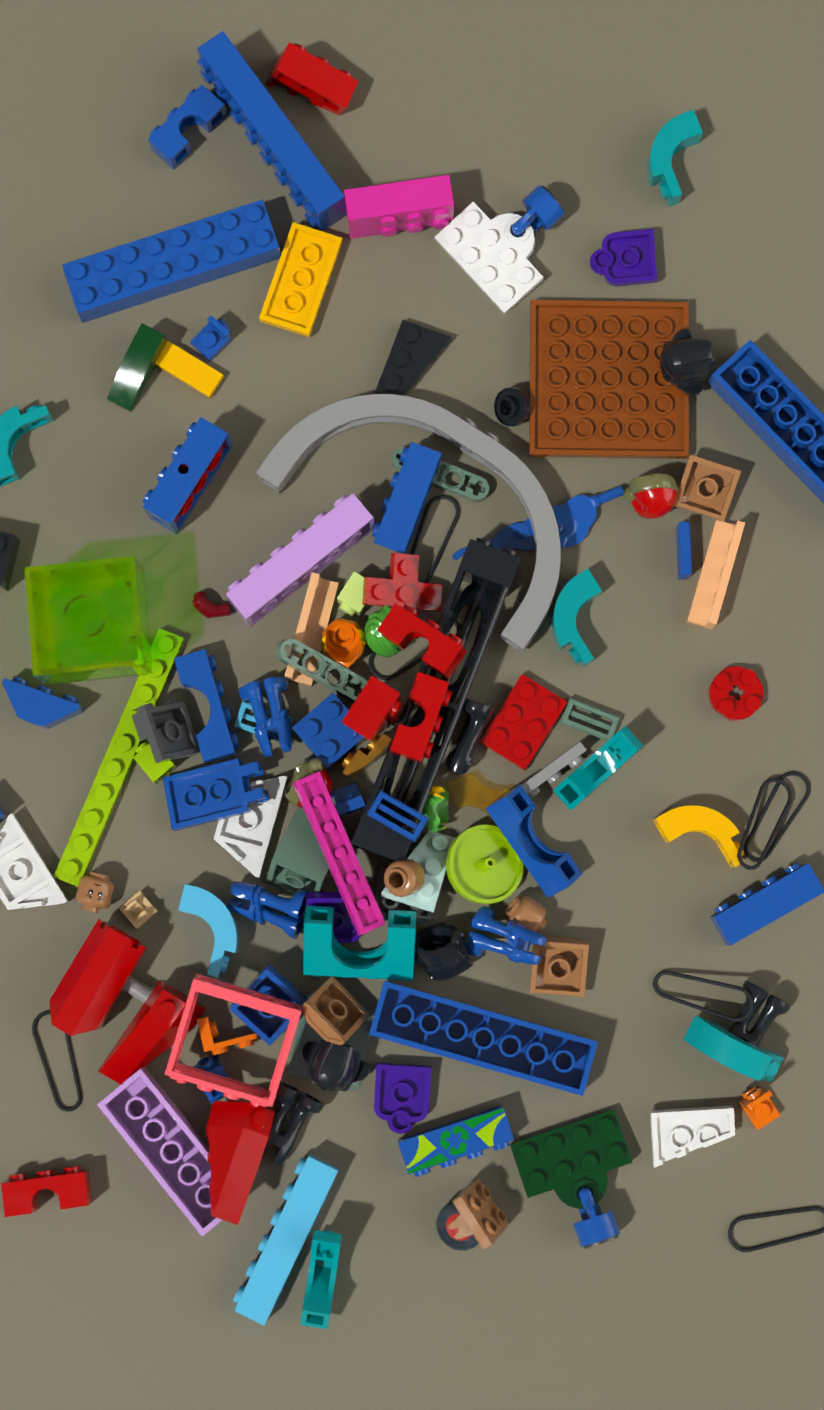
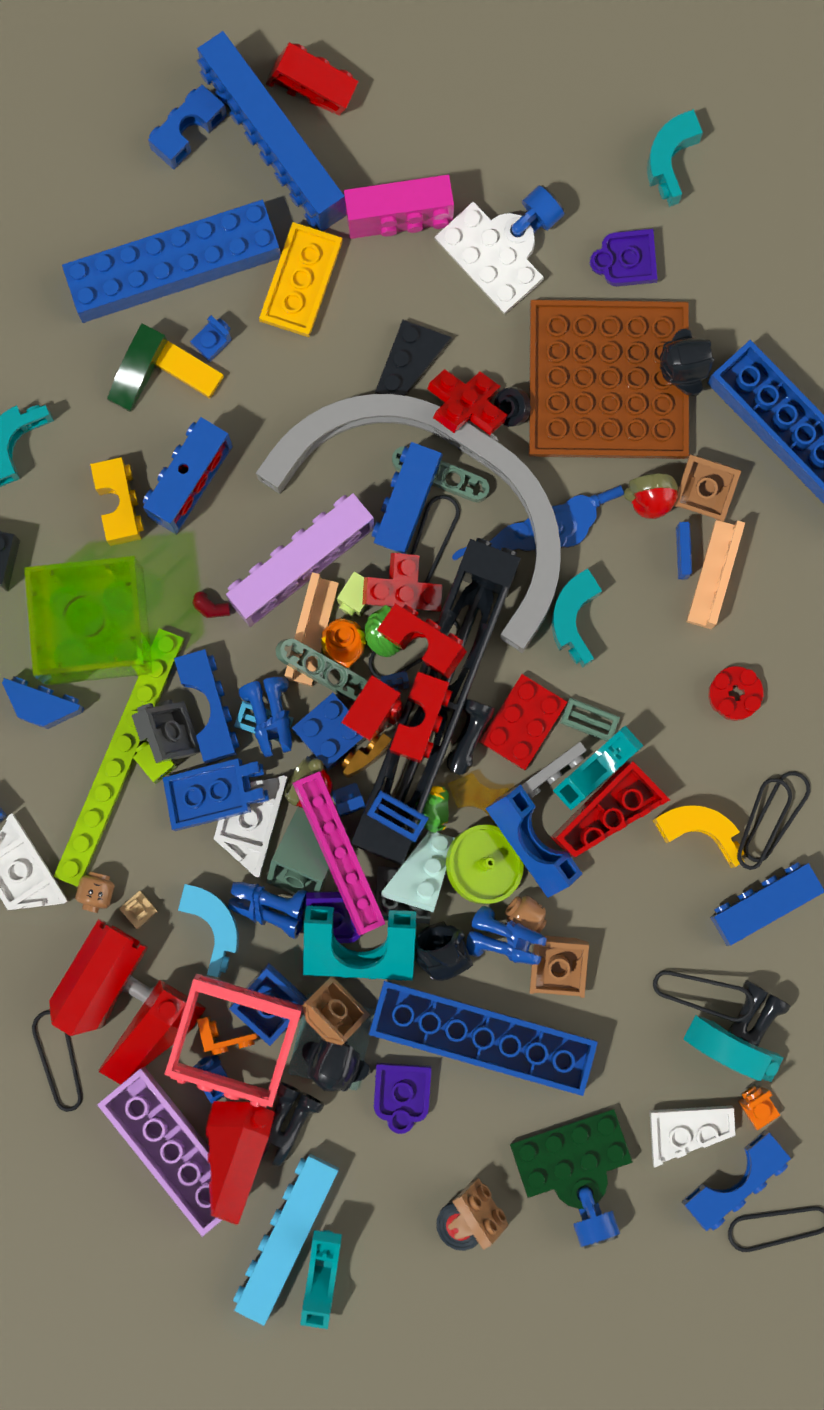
(21, 1192): red arch -> none
(114, 478): none -> yellow arch
(395, 680): none -> blue tile
(404, 878): medium nougat head -> none
(454, 1140): blue brick -> none
(467, 402): none -> red plate
(617, 803): none -> red wedge
(763, 1160): none -> blue arch

